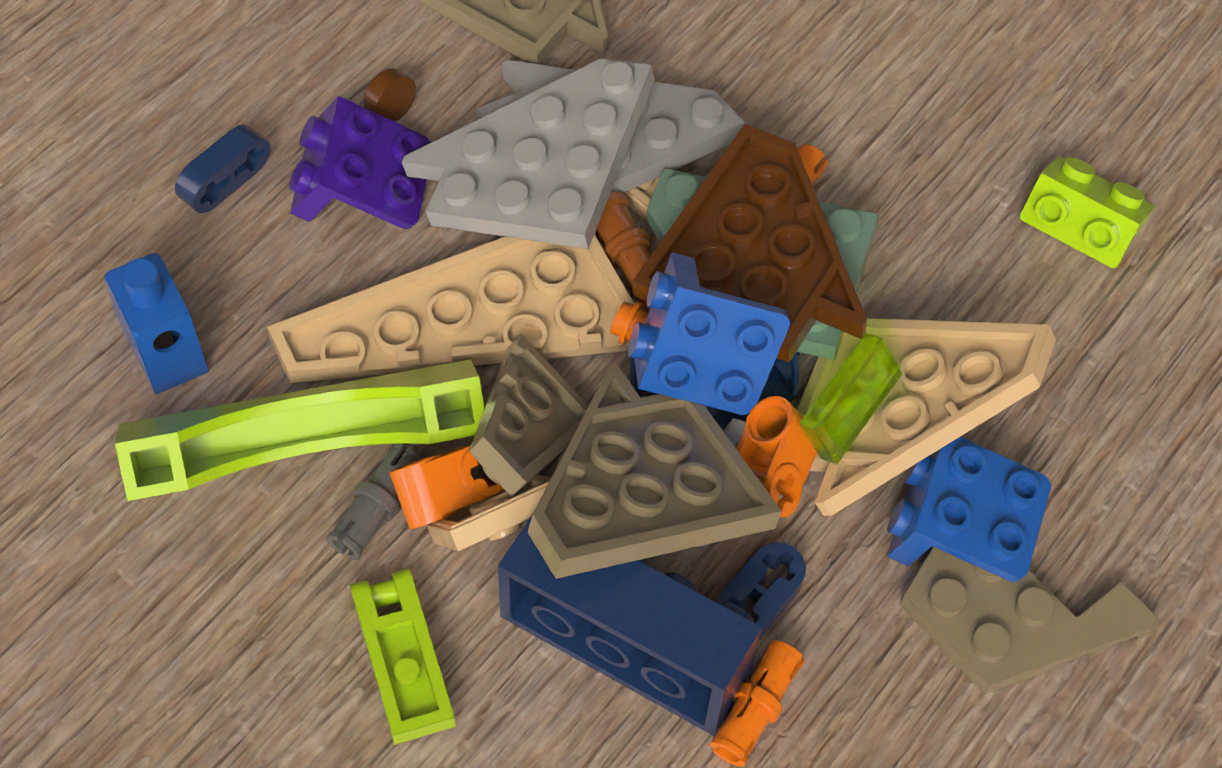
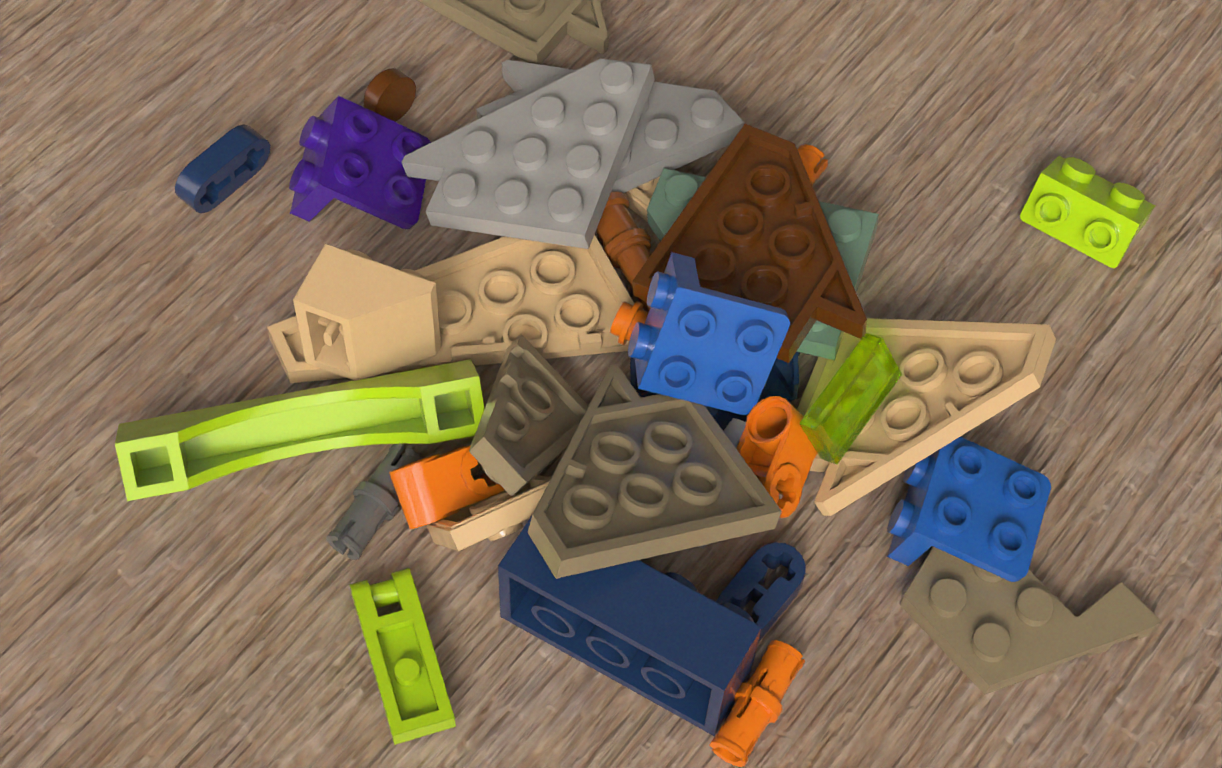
(146, 307): blue torso -> none
(365, 315): none -> tan slope

